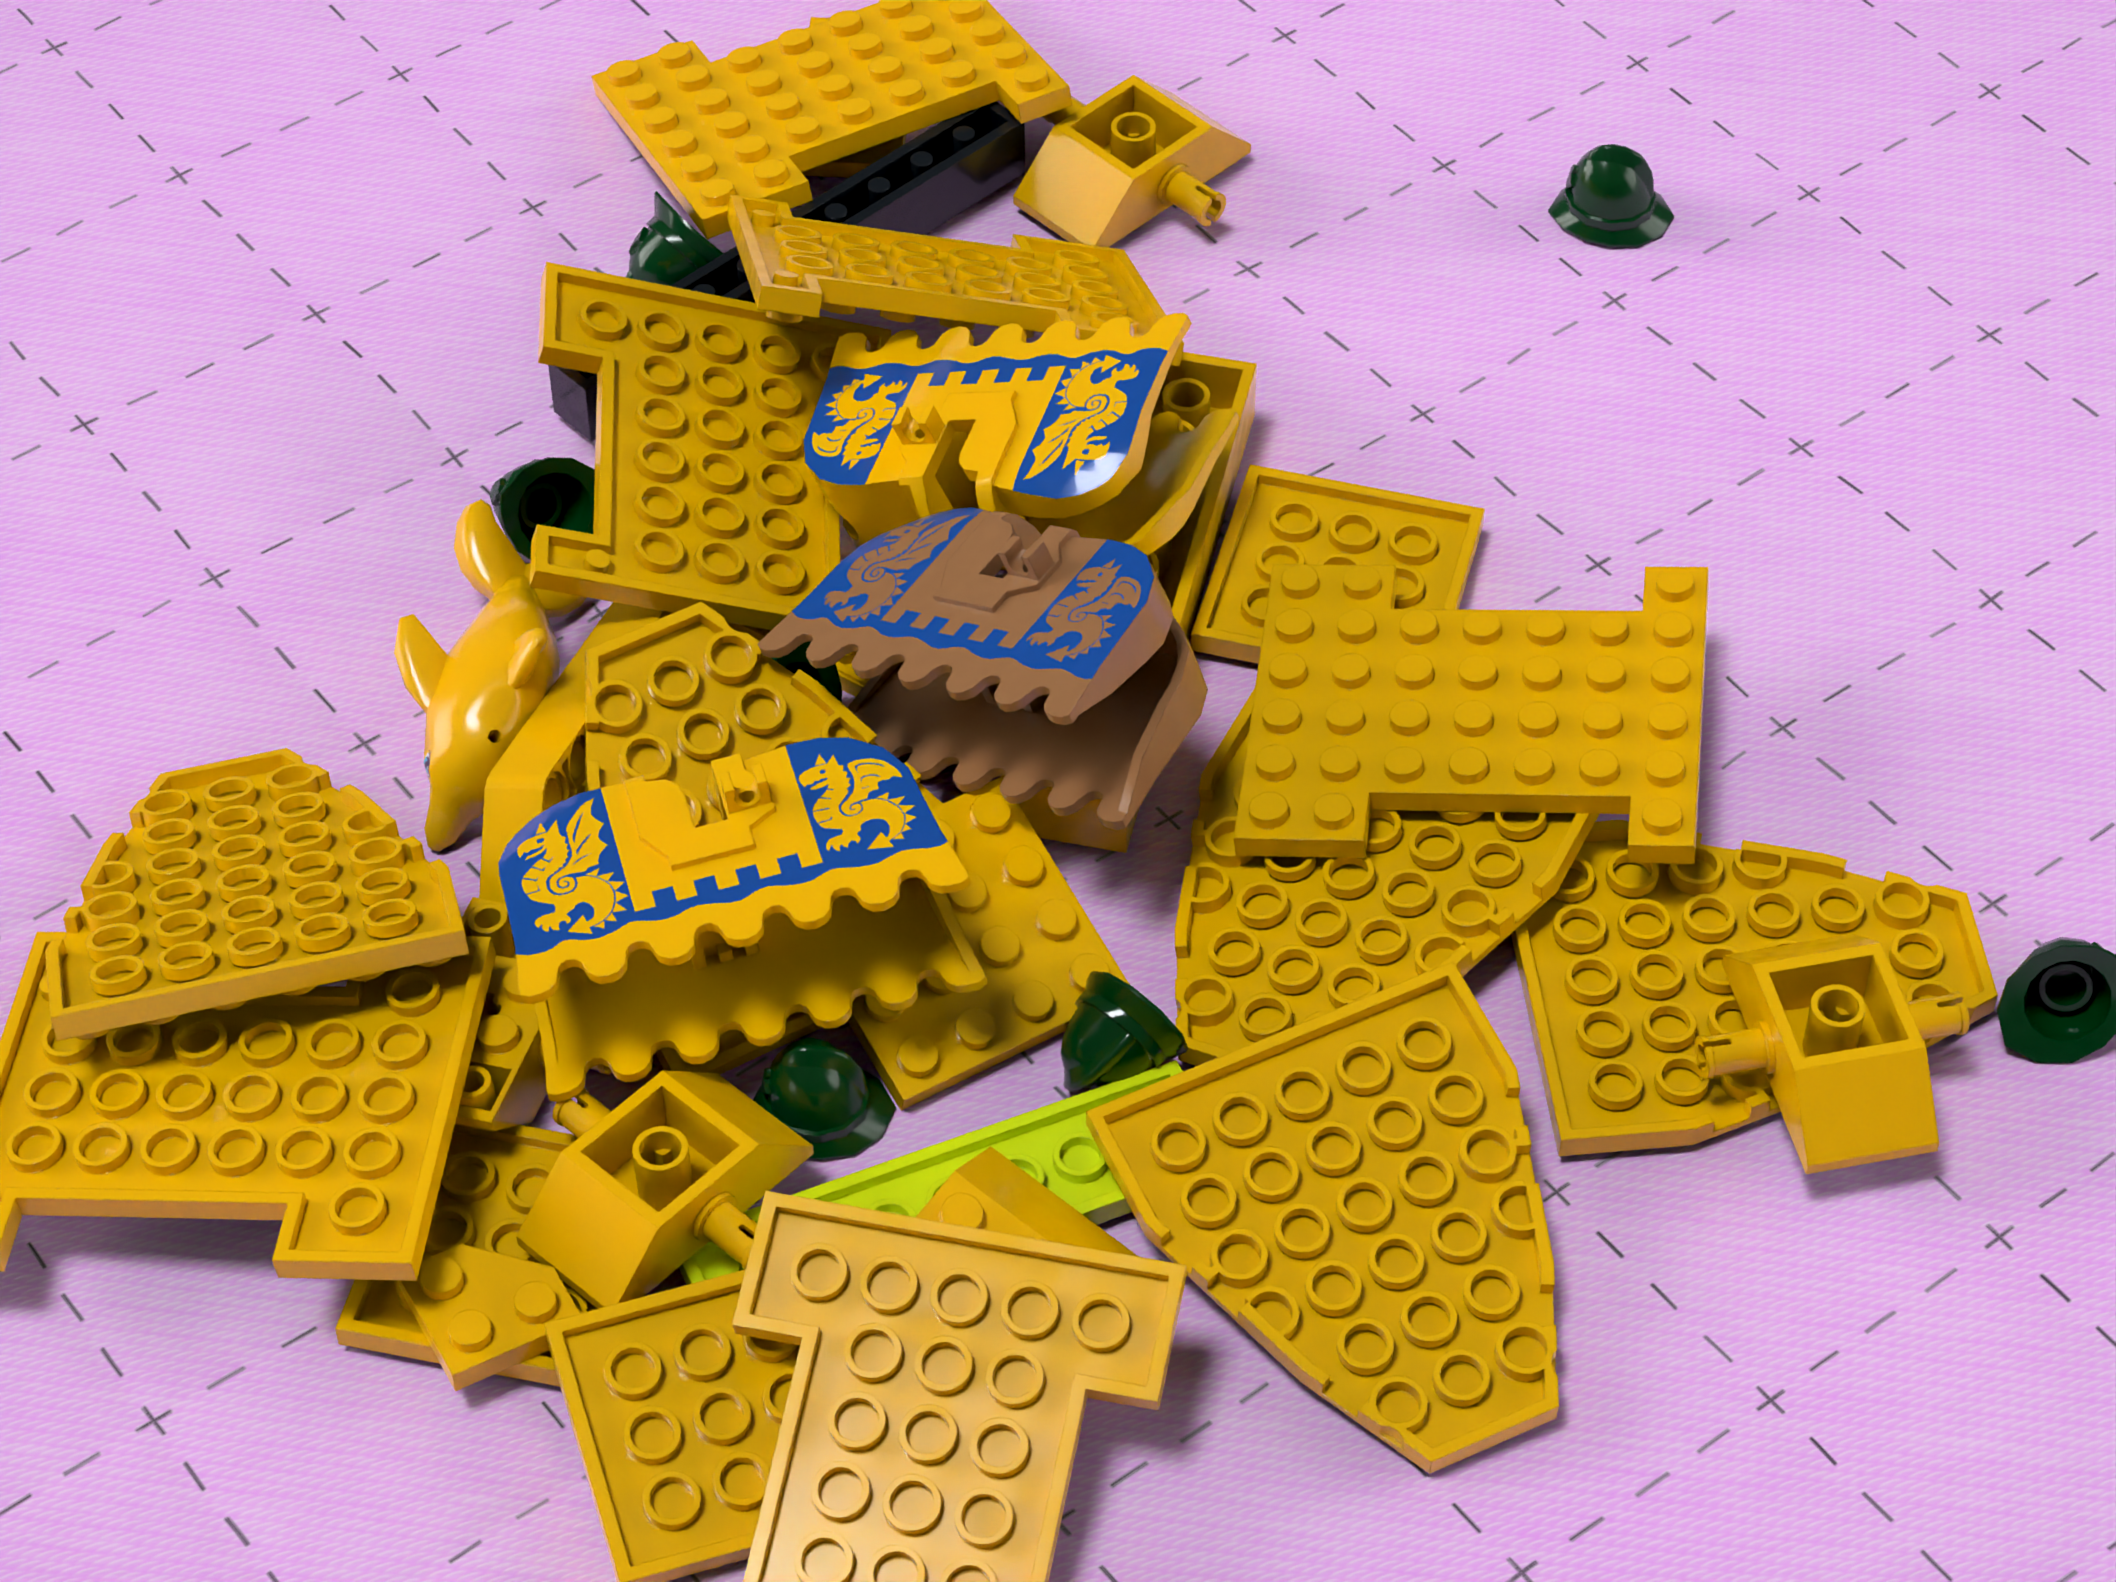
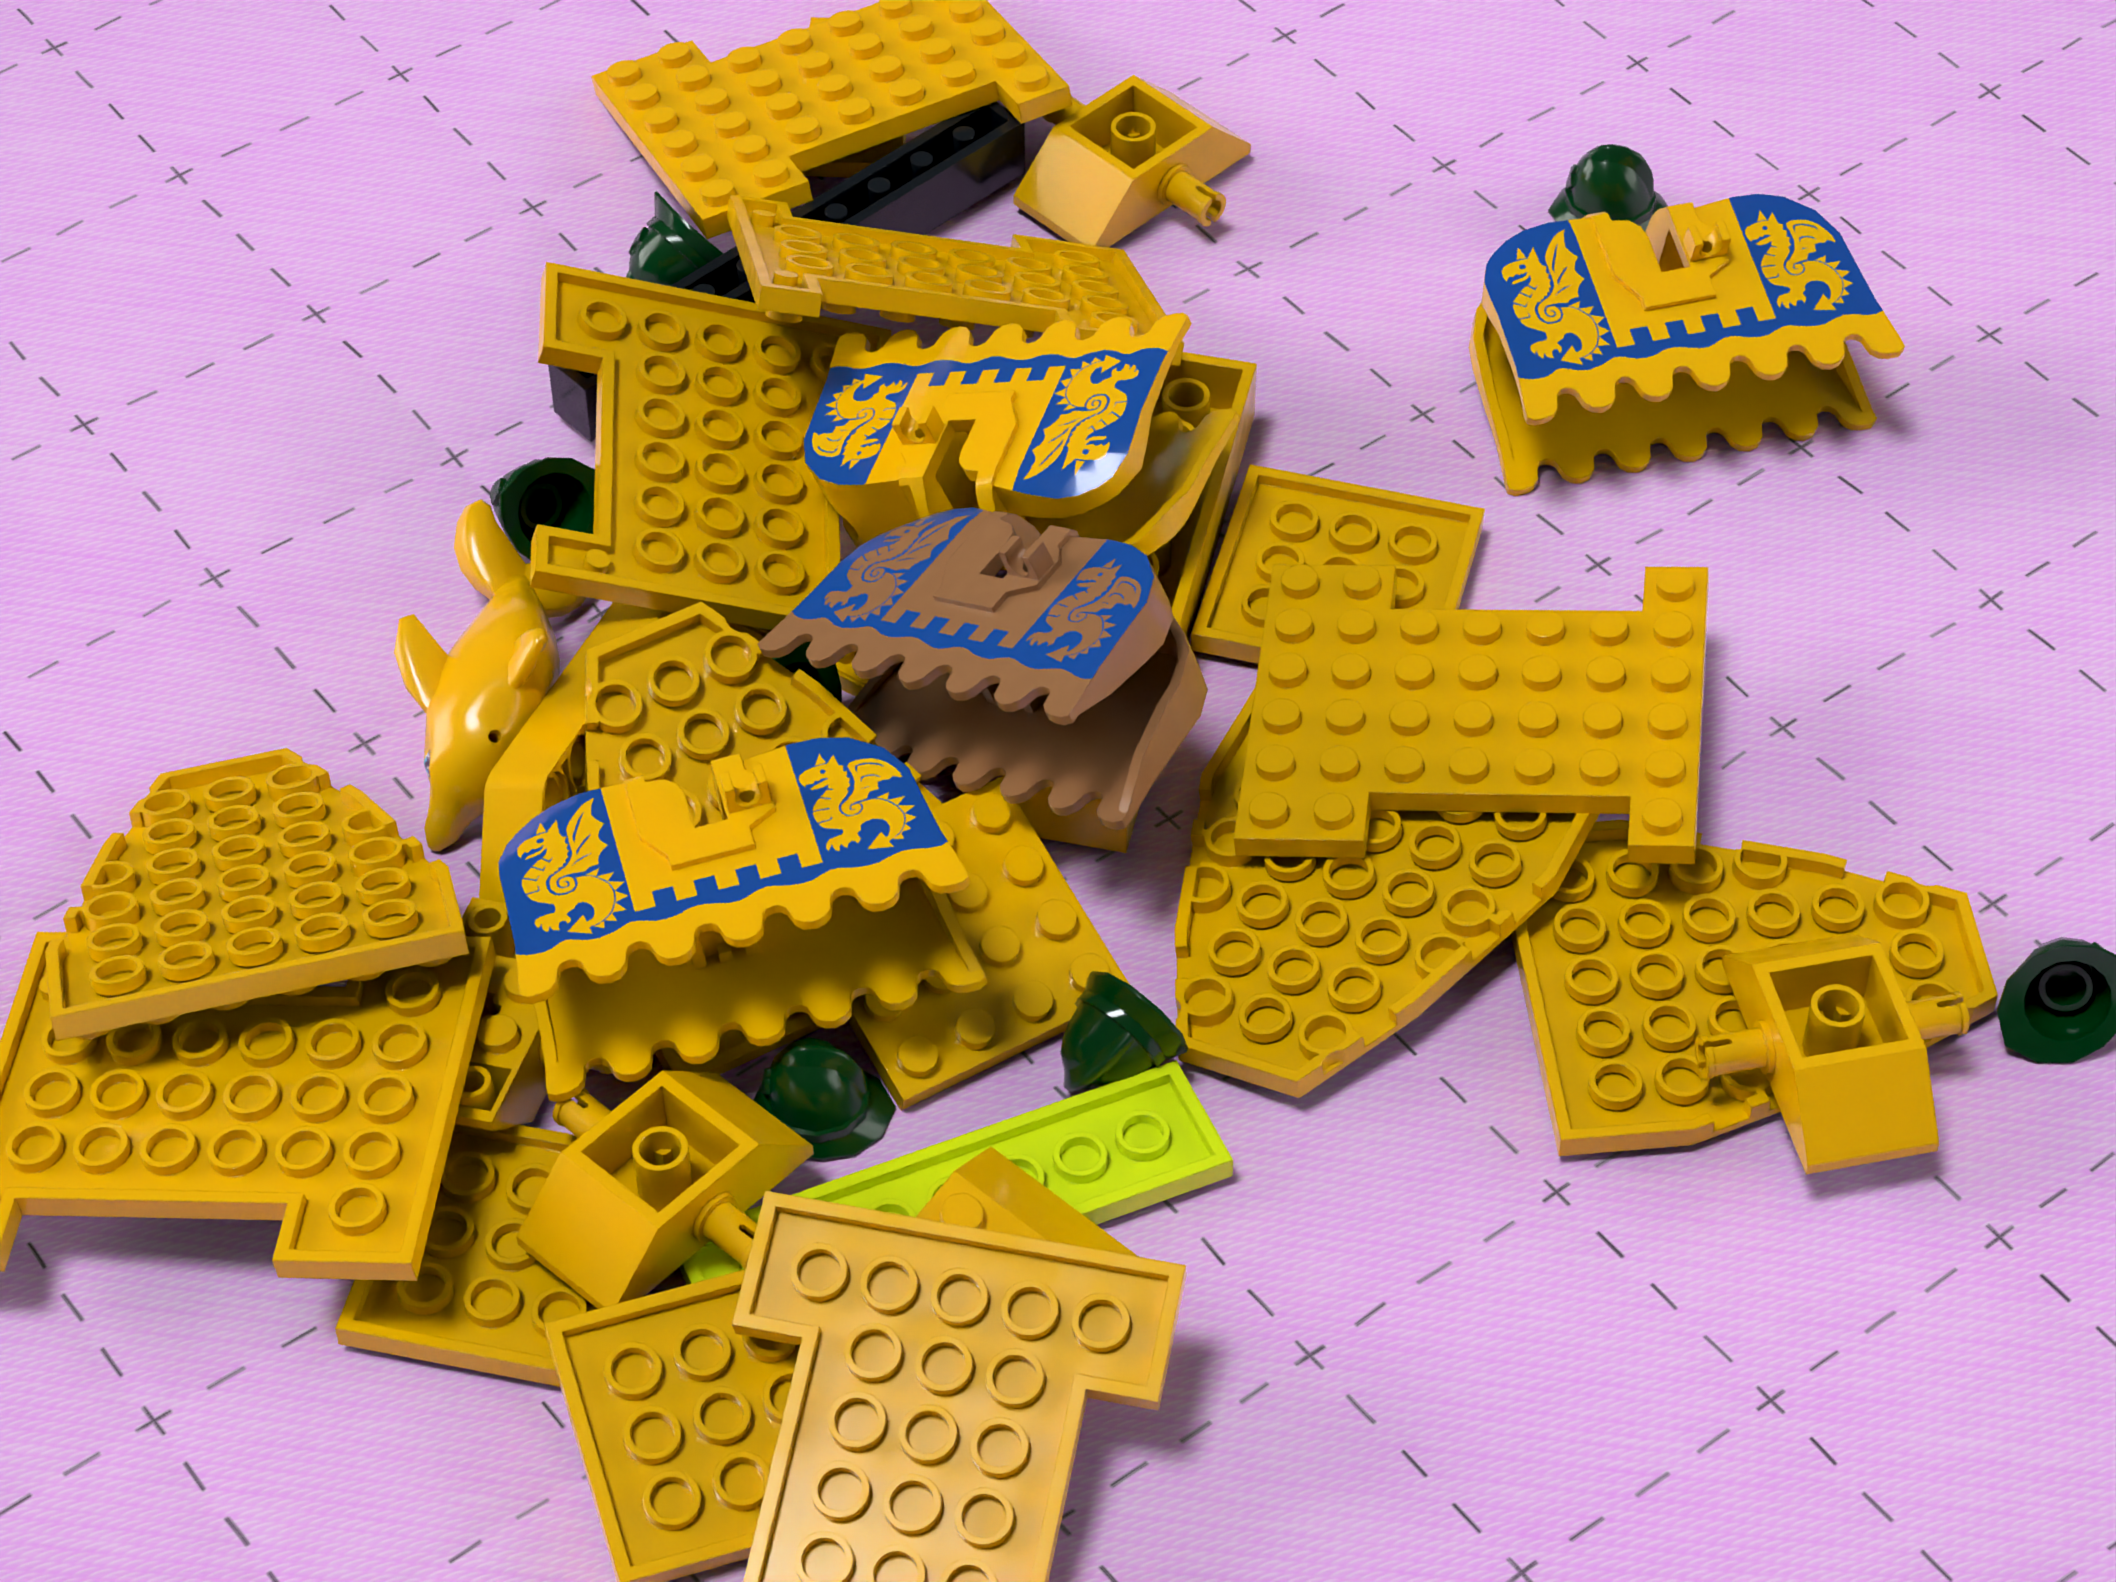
(485, 1310): yellow plate -> none
(1363, 1212): yellow wing -> none
(1670, 335): none -> yellow animal

